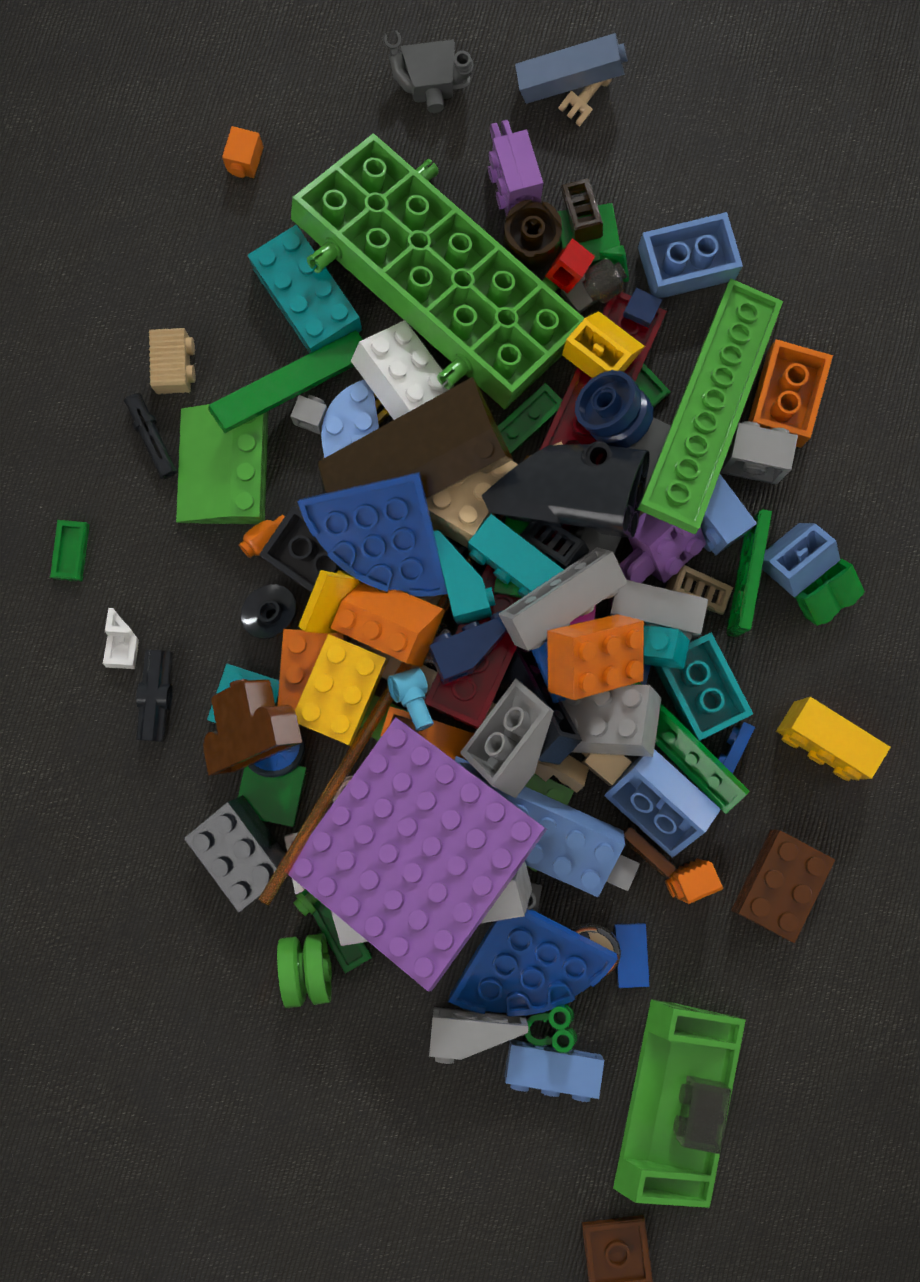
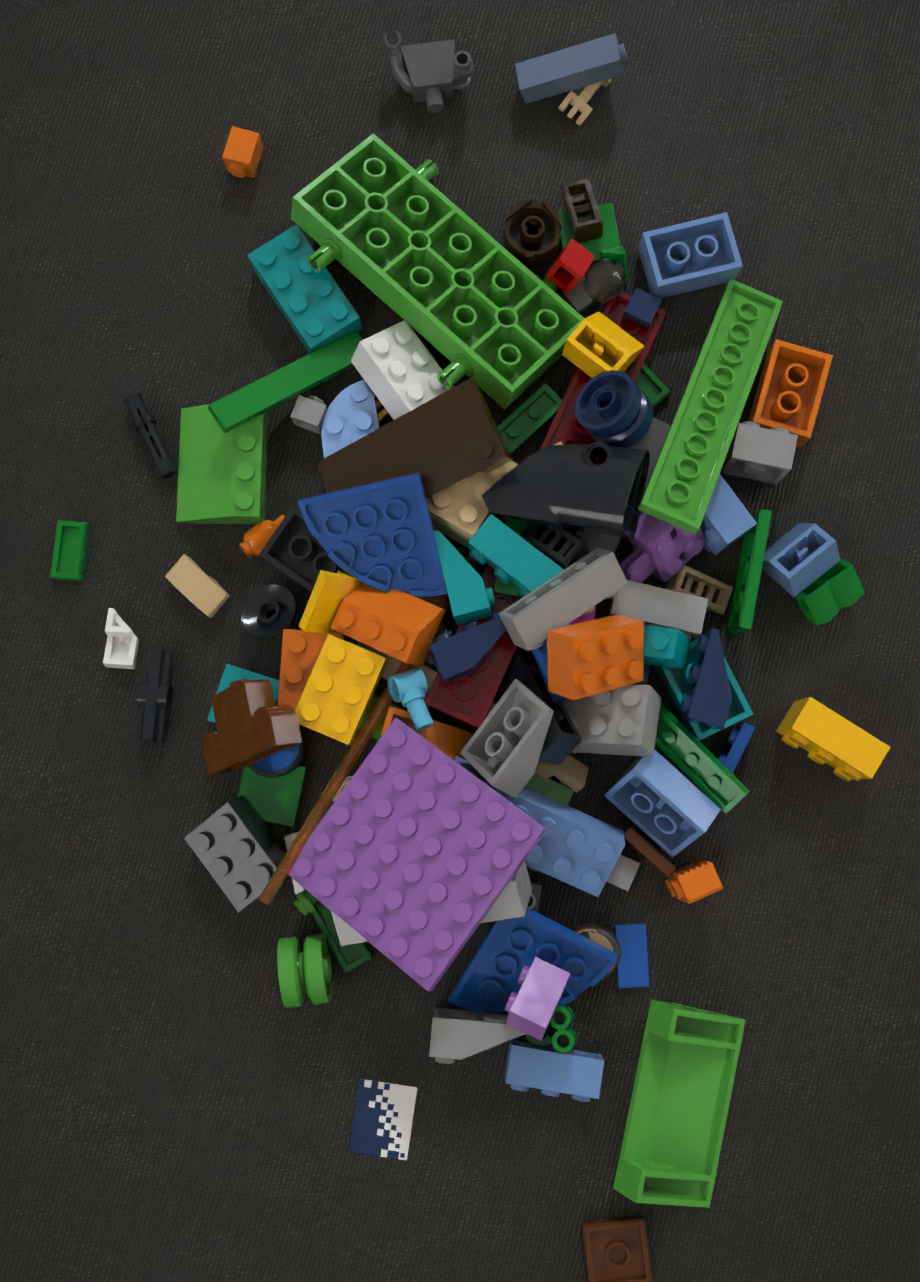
(171, 361): tan brick -> none
(197, 586): none -> tan slope
(383, 1119): none -> sticker
(513, 167): medium lavender brick -> none
(537, 998): none -> medium lavender brick
(606, 766): tan brick -> none
(702, 1114): clear smoke brick -> none
(710, 688): none -> dark blue slope
(783, 885): reddish brown brick -> none

